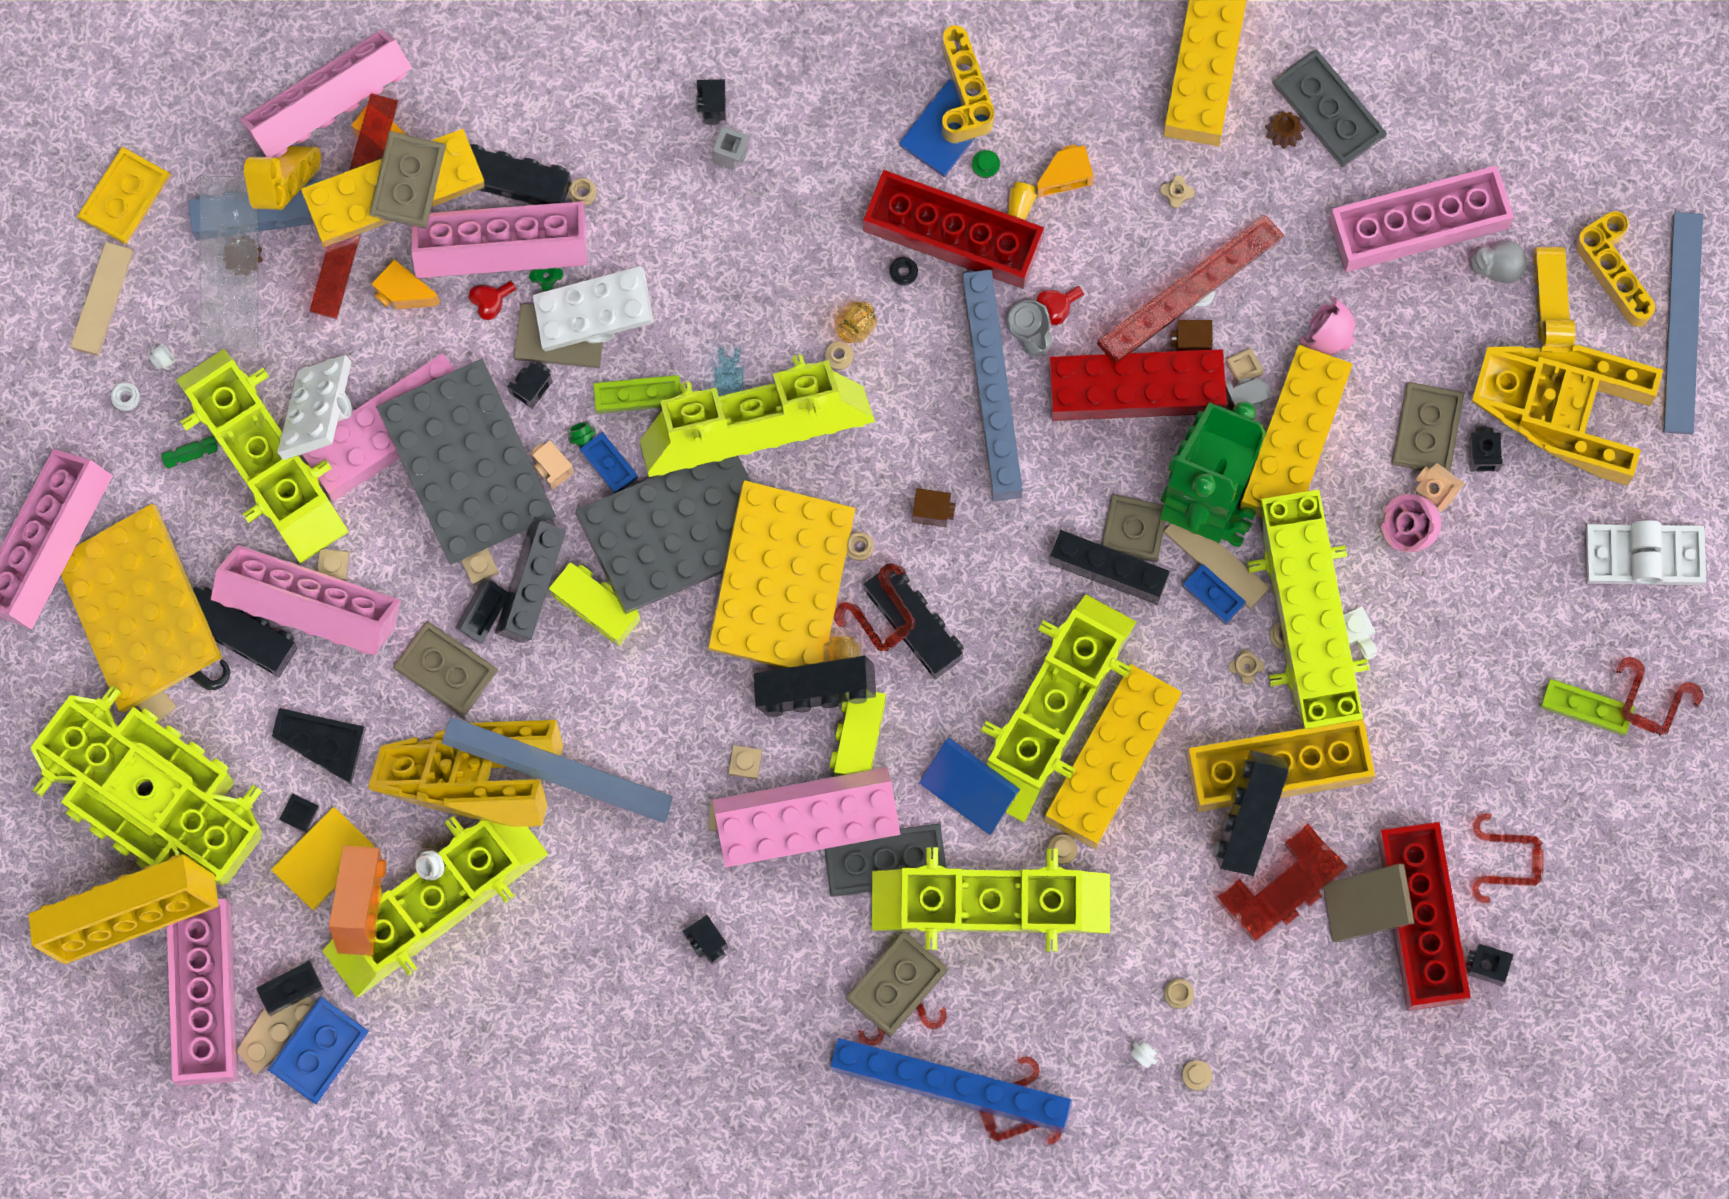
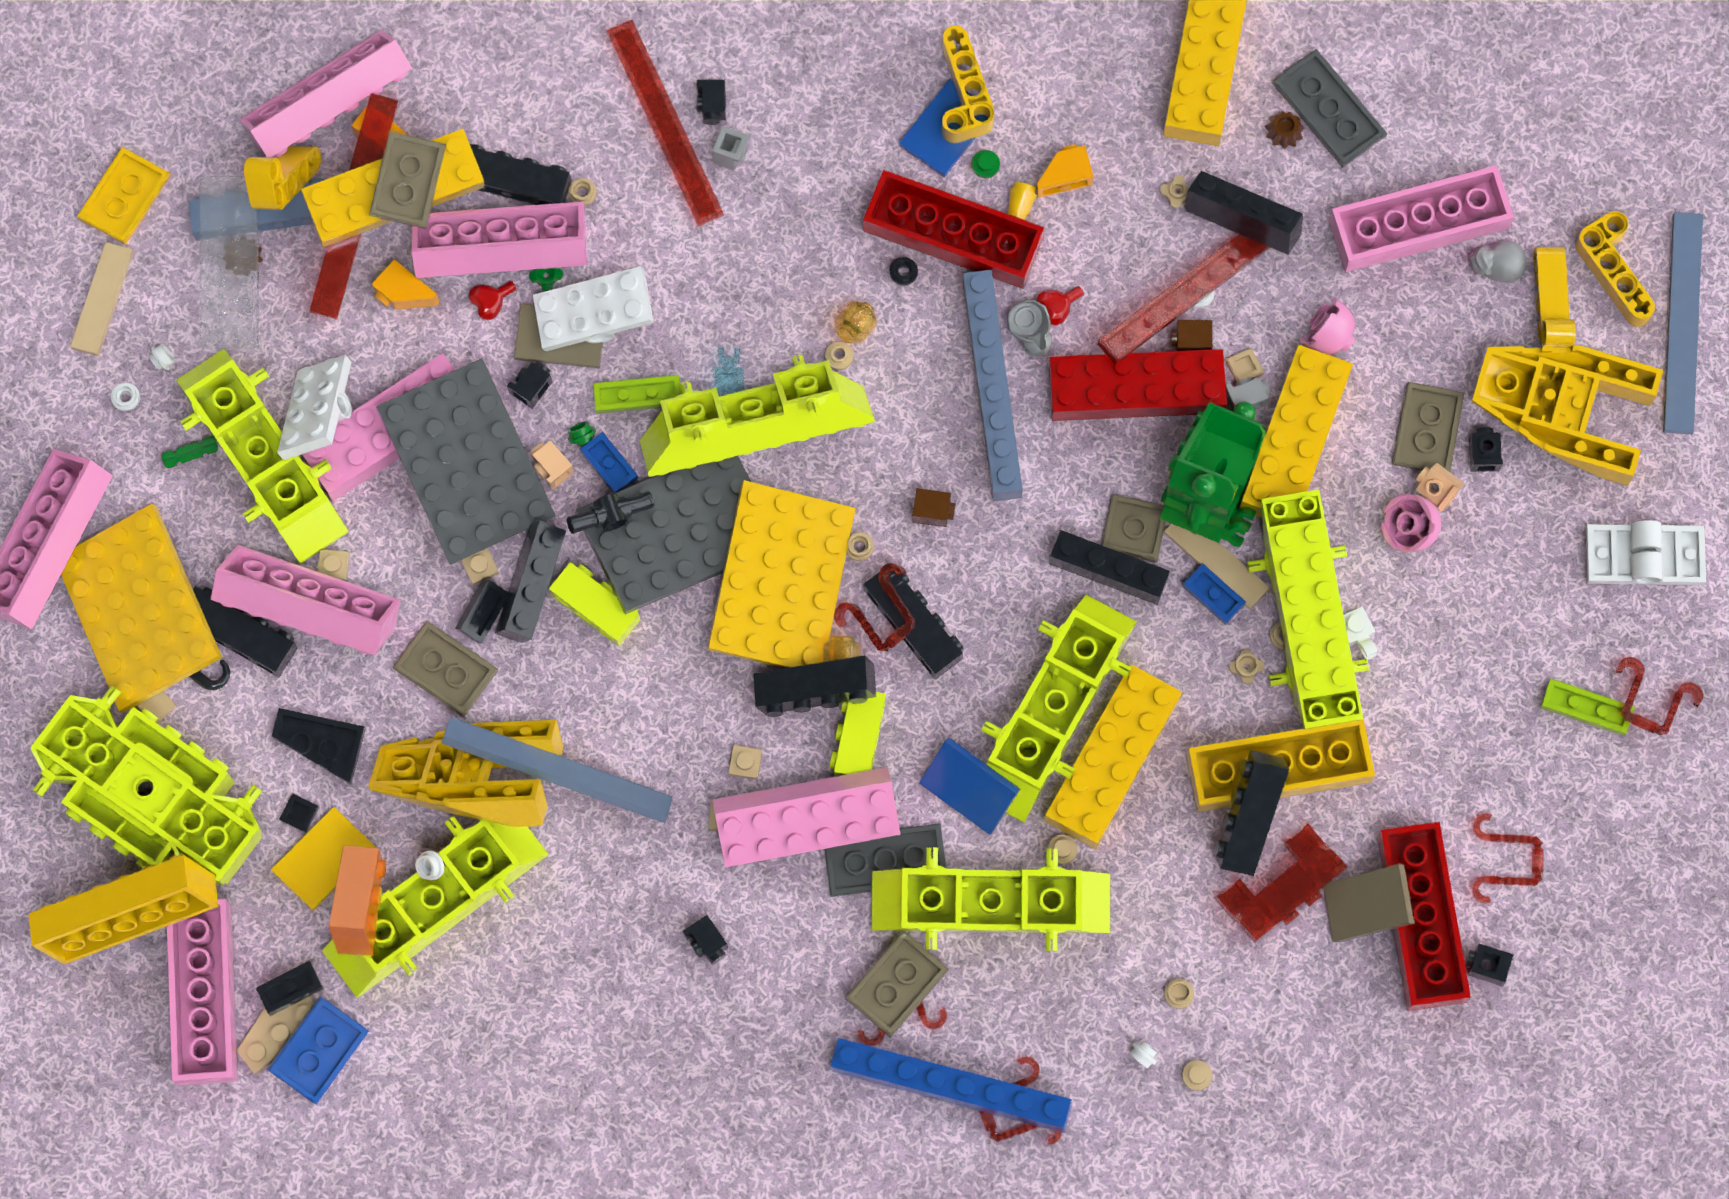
(610, 512): none -> black pin
(665, 123): none -> clear red tile
(1244, 212): none -> black brick

